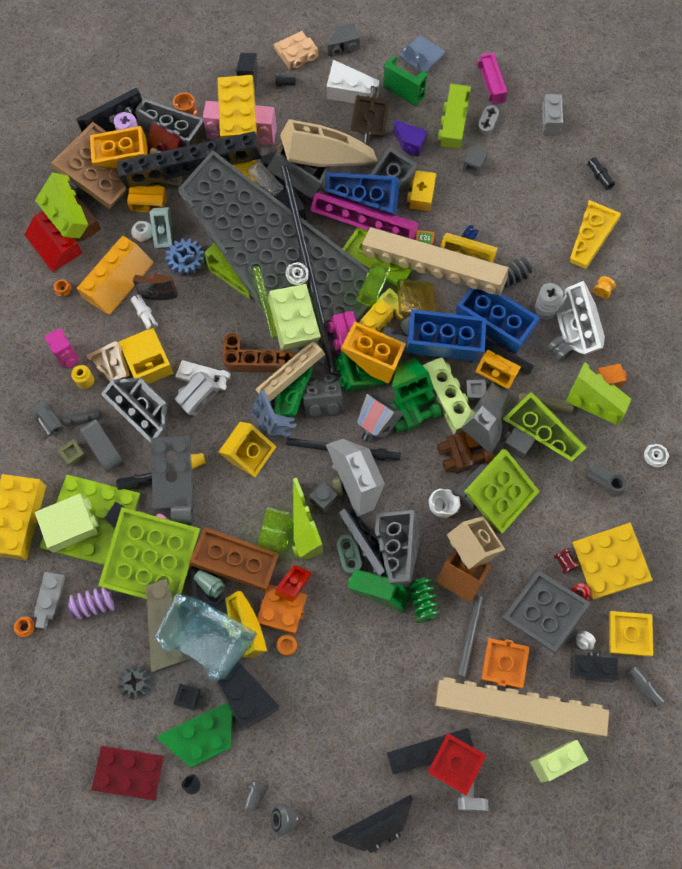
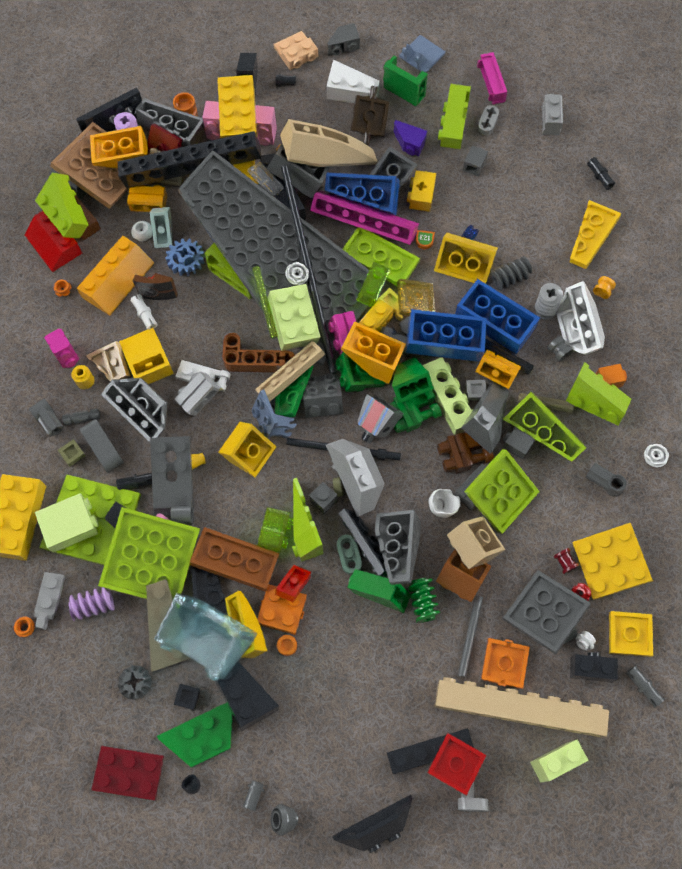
(211, 585): sand green cone -> none
(435, 261): tan brick -> none

